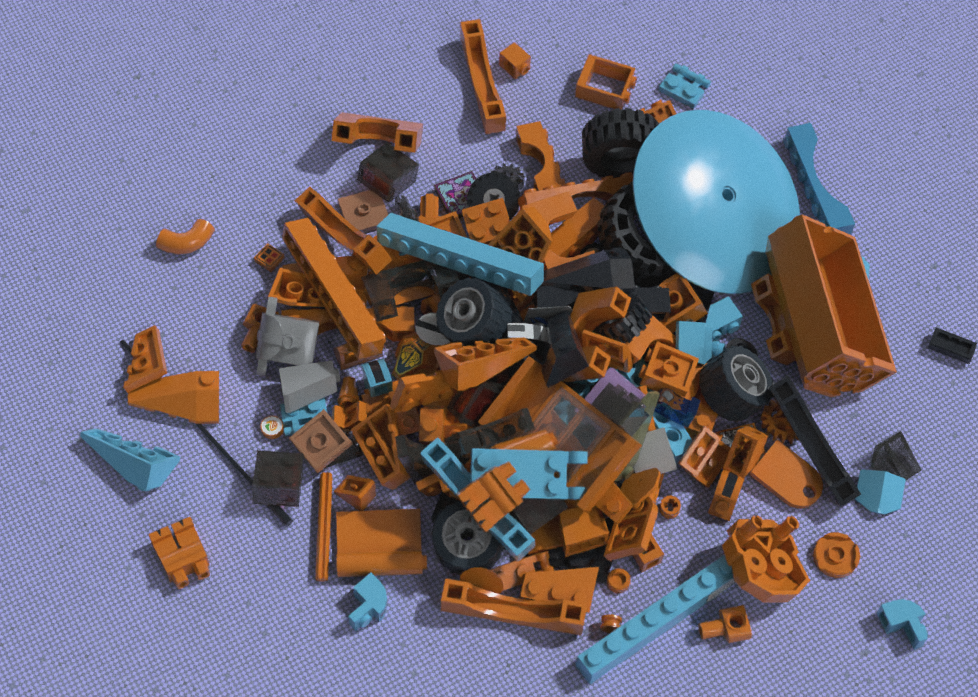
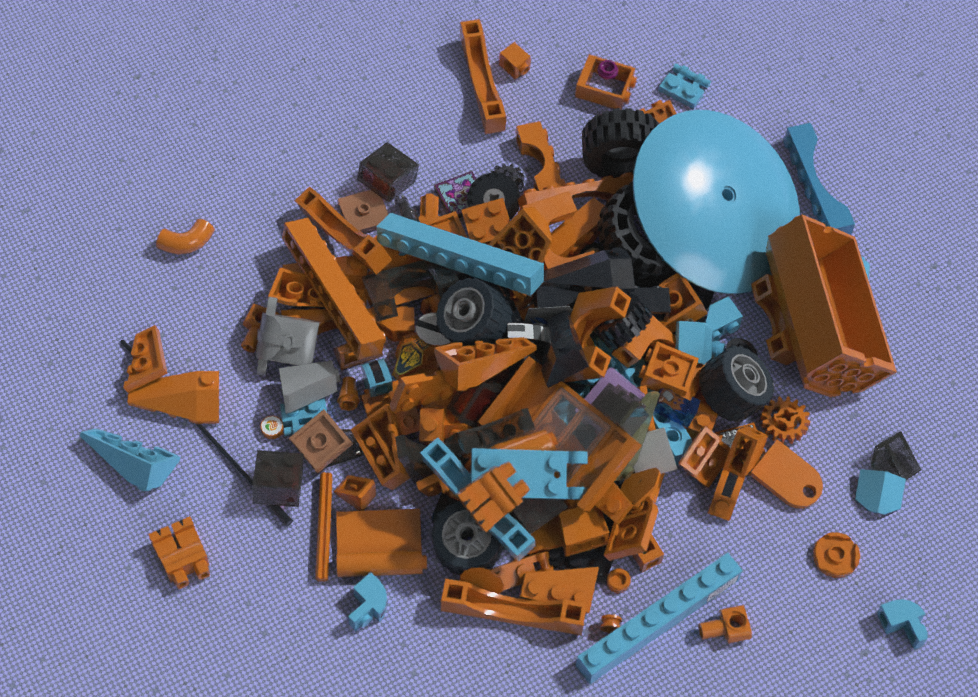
(269, 257): orange tile -> none
(351, 416): orange bracket -> none
(404, 134): orange arch -> none
(607, 69): none -> magenta plate
(617, 350): orange slope -> none
(664, 511): orange bush -> none
(765, 558): orange brick -> none
(813, 441): black arch -> none
(952, 345): black plate -> none

